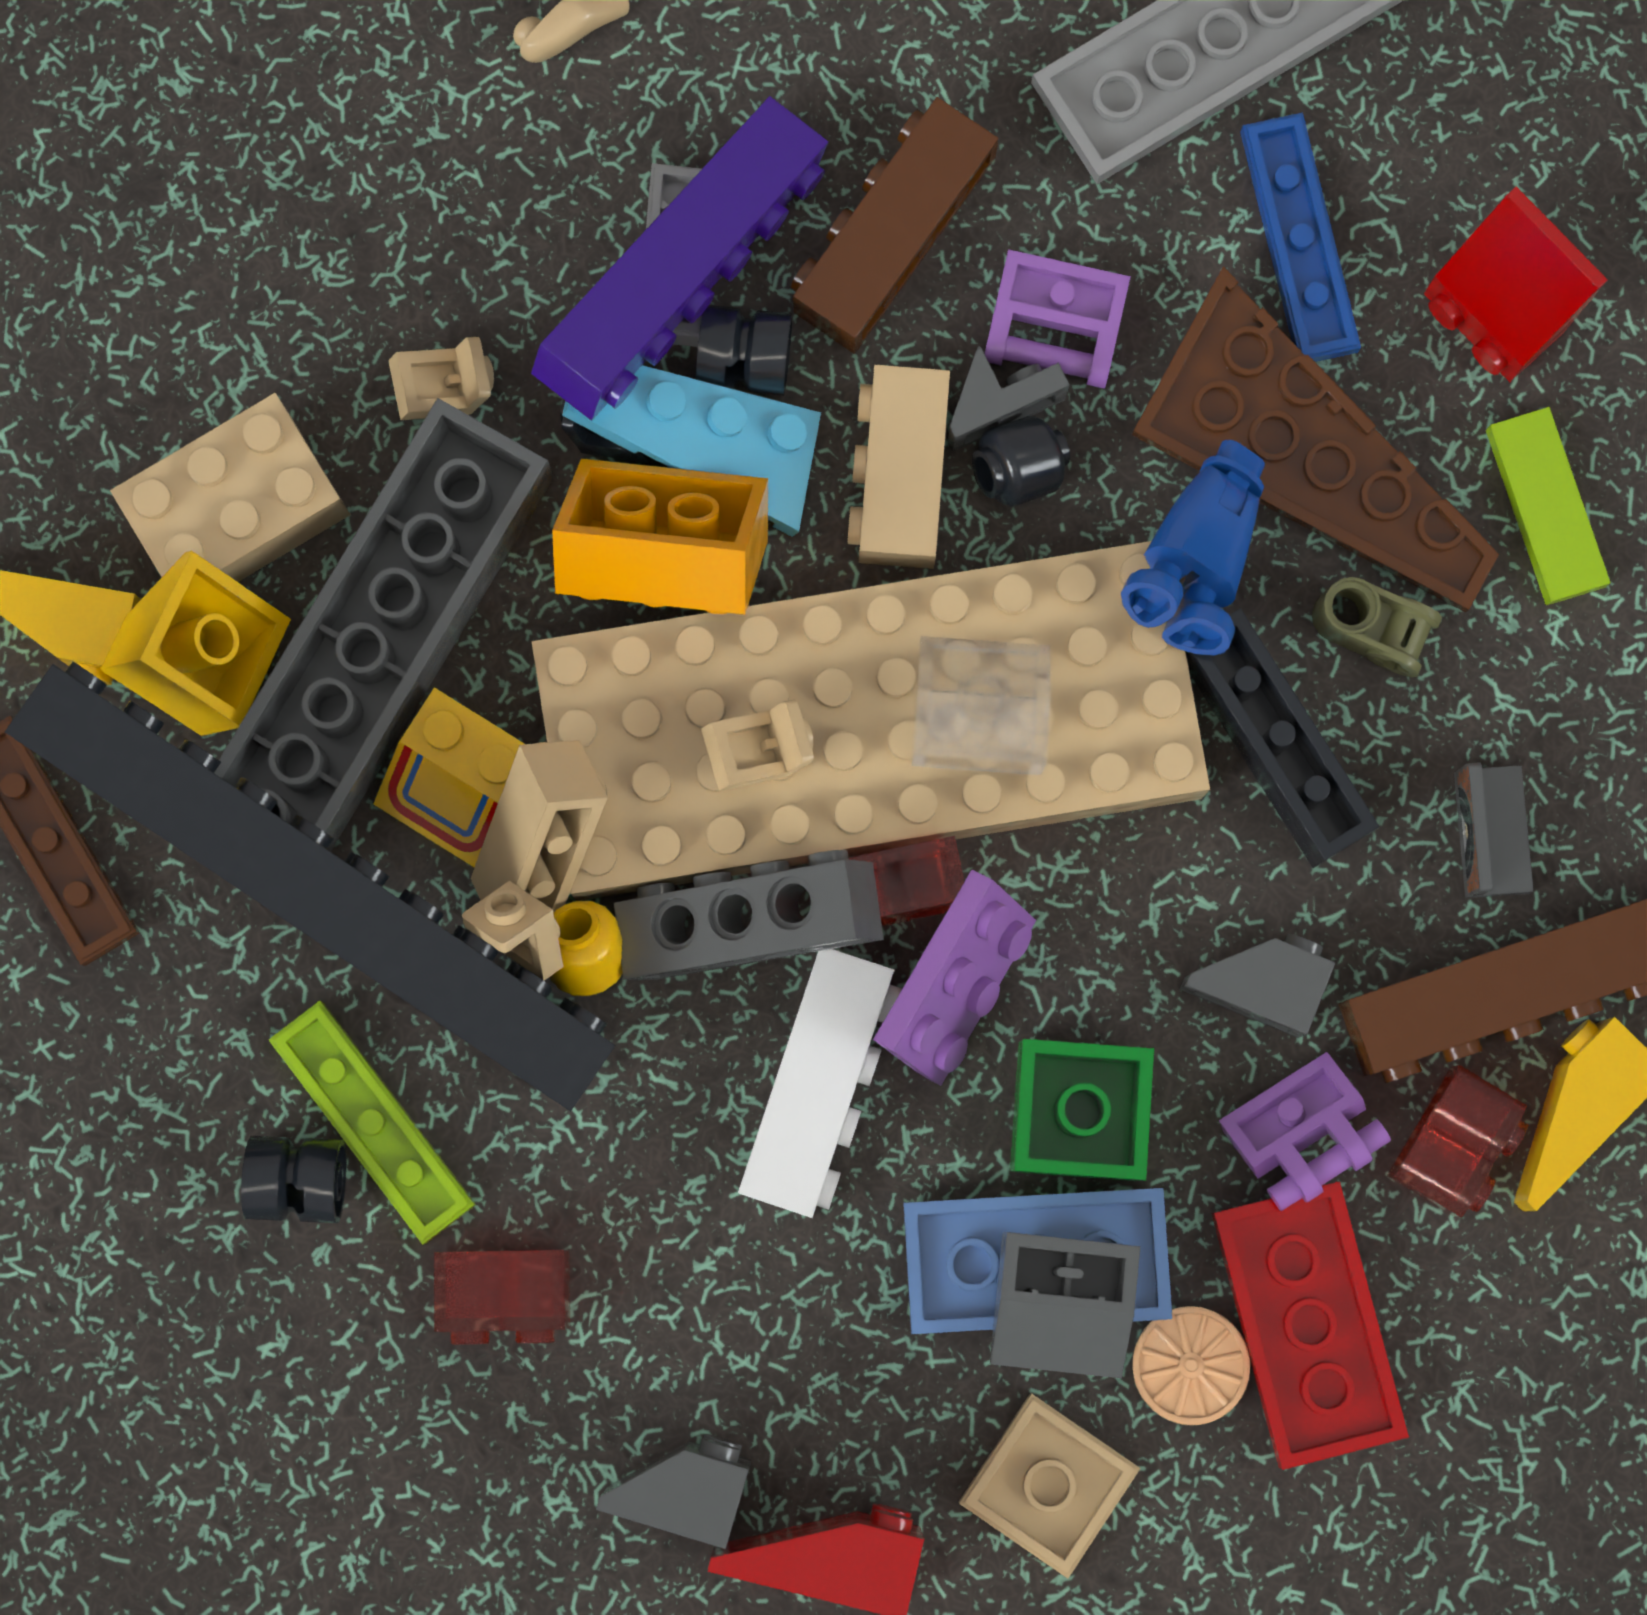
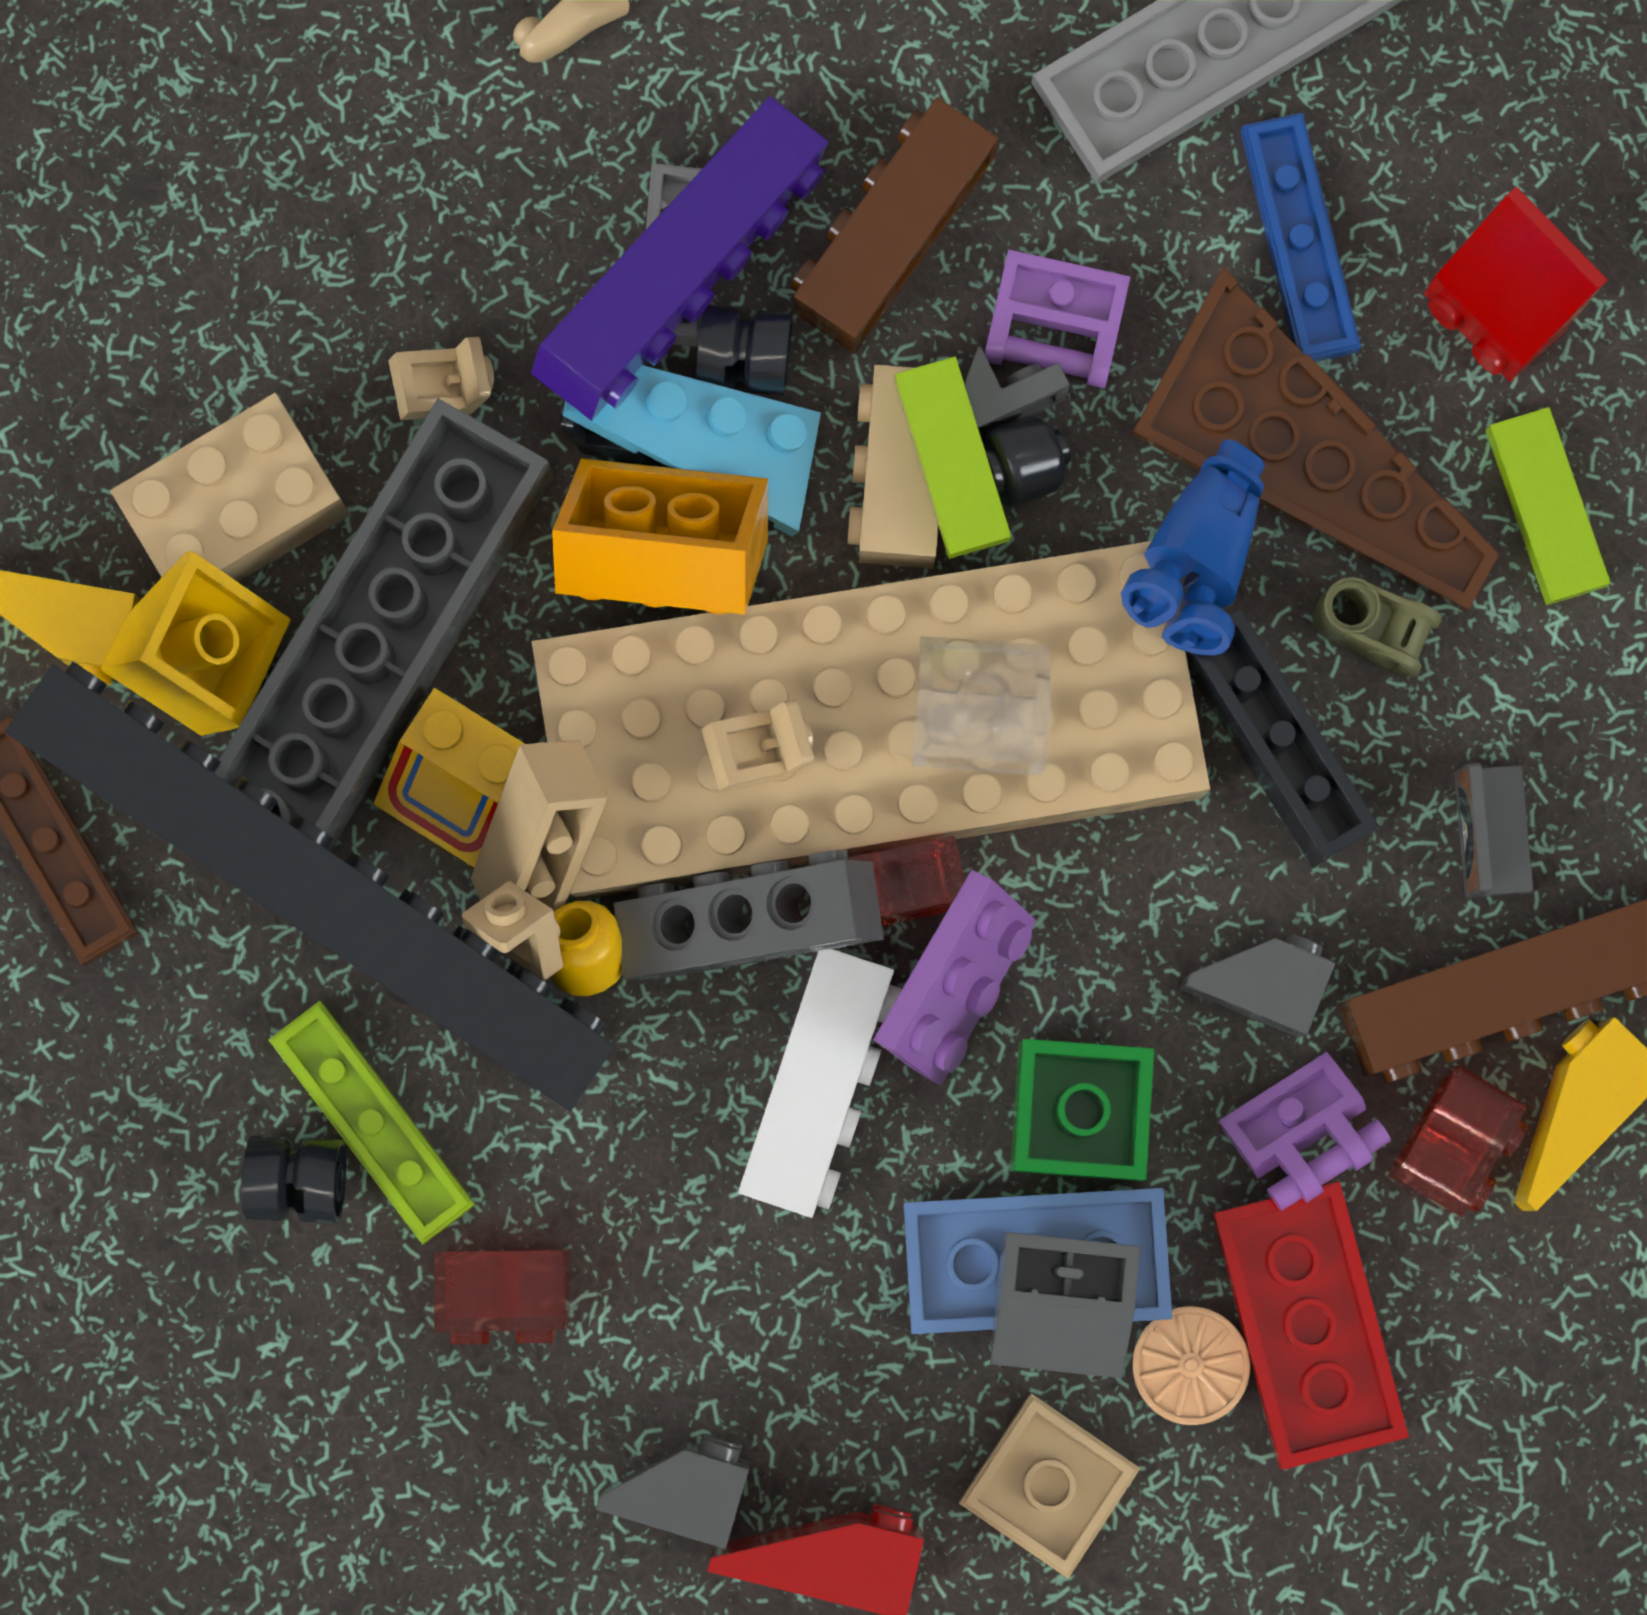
(952, 457): none -> lime tile

